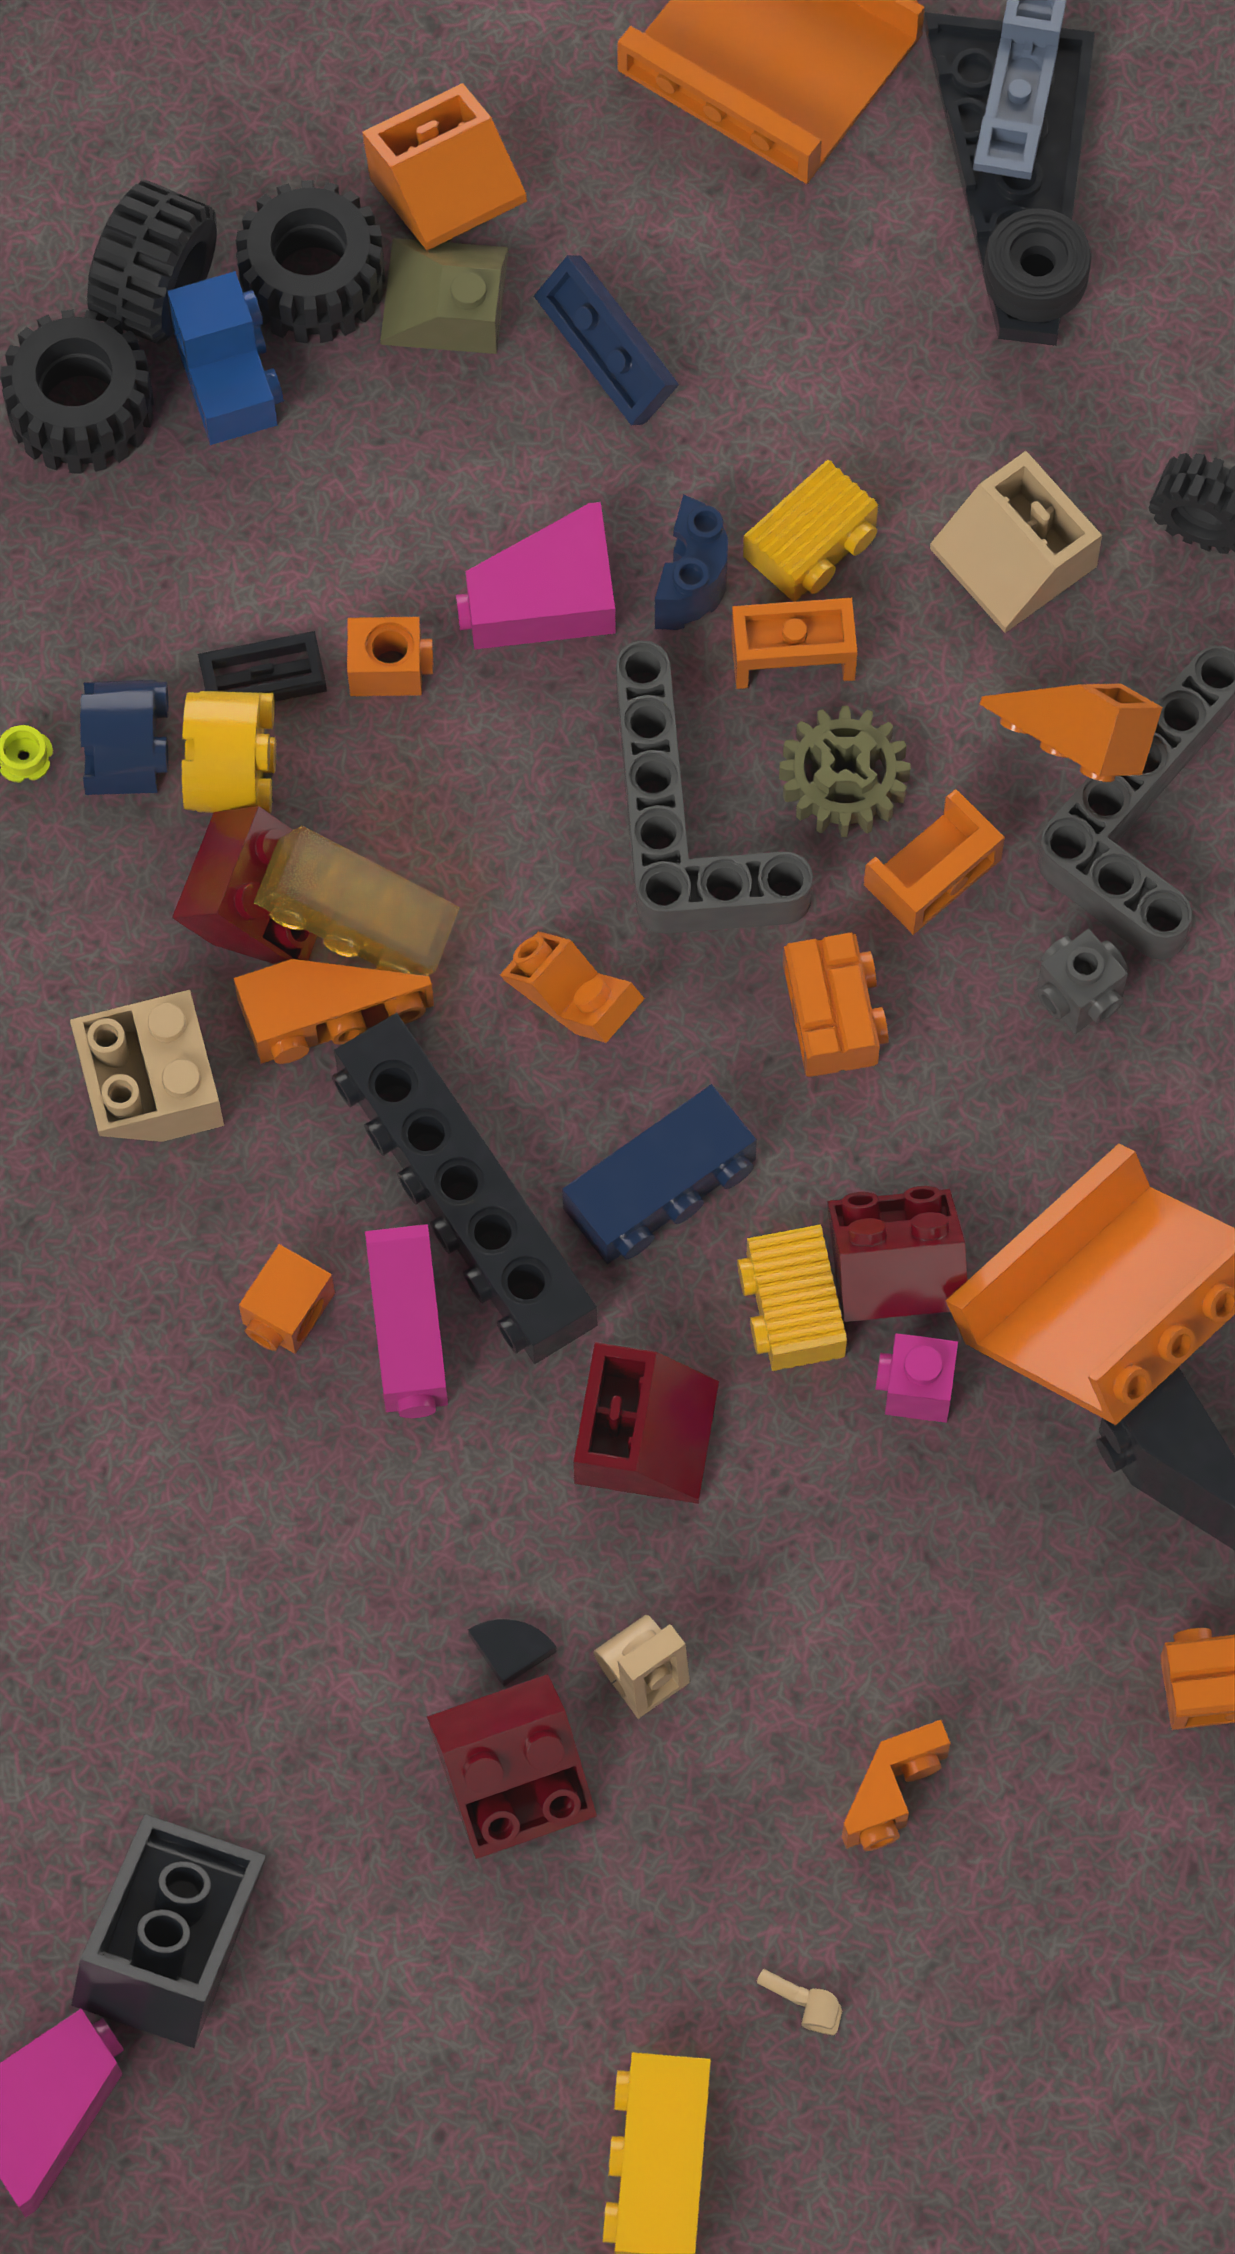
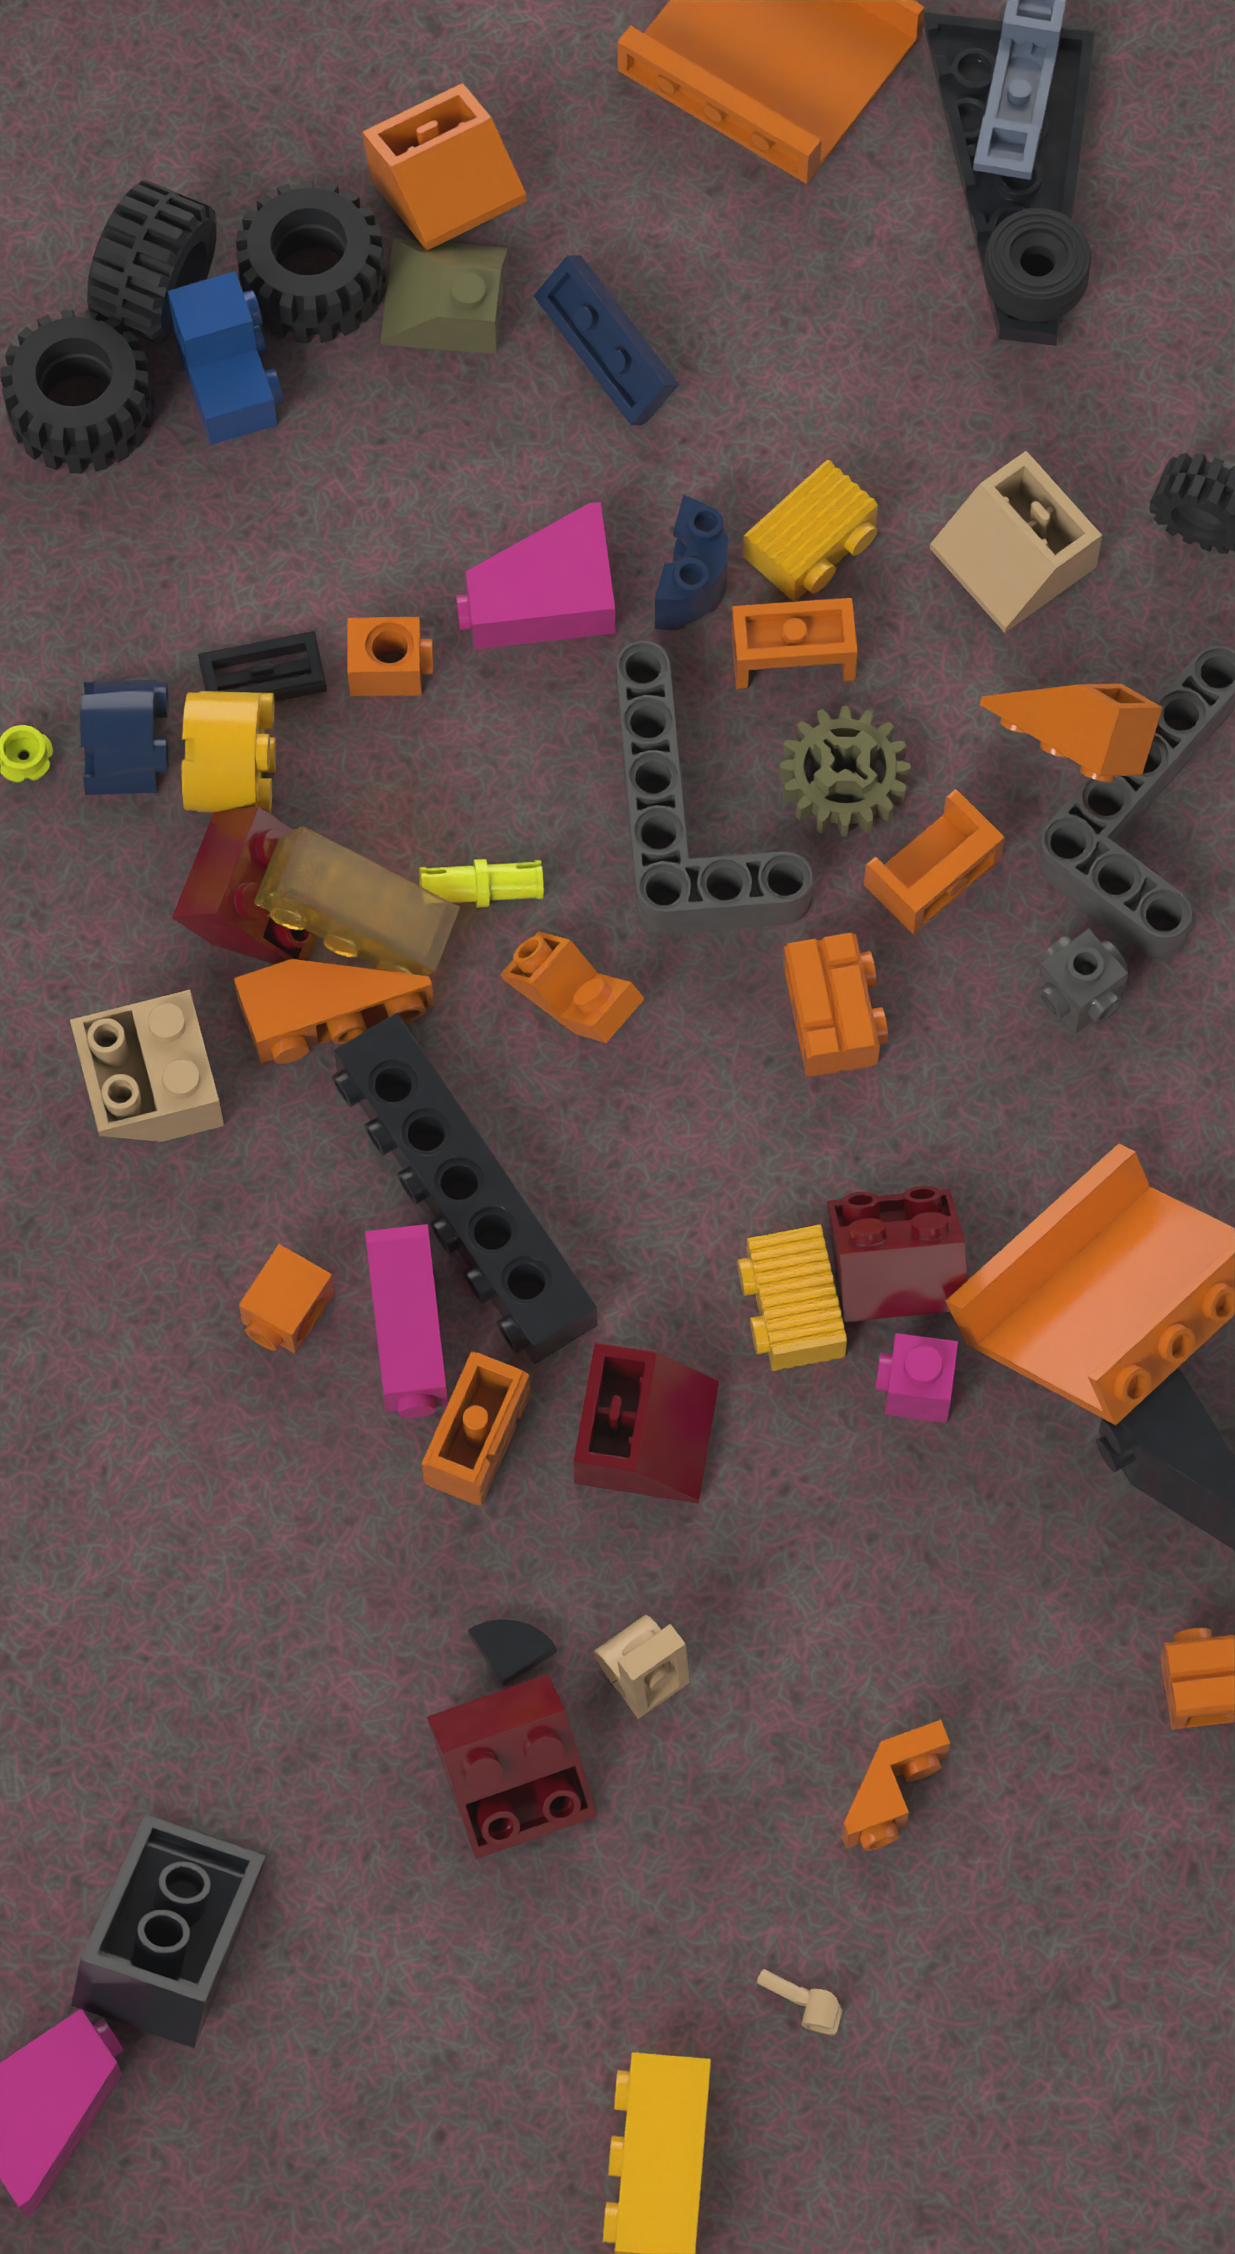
(476, 1428): none -> orange brick
(484, 882): none -> neon yellow pin
(660, 1176): dark blue brick -> none

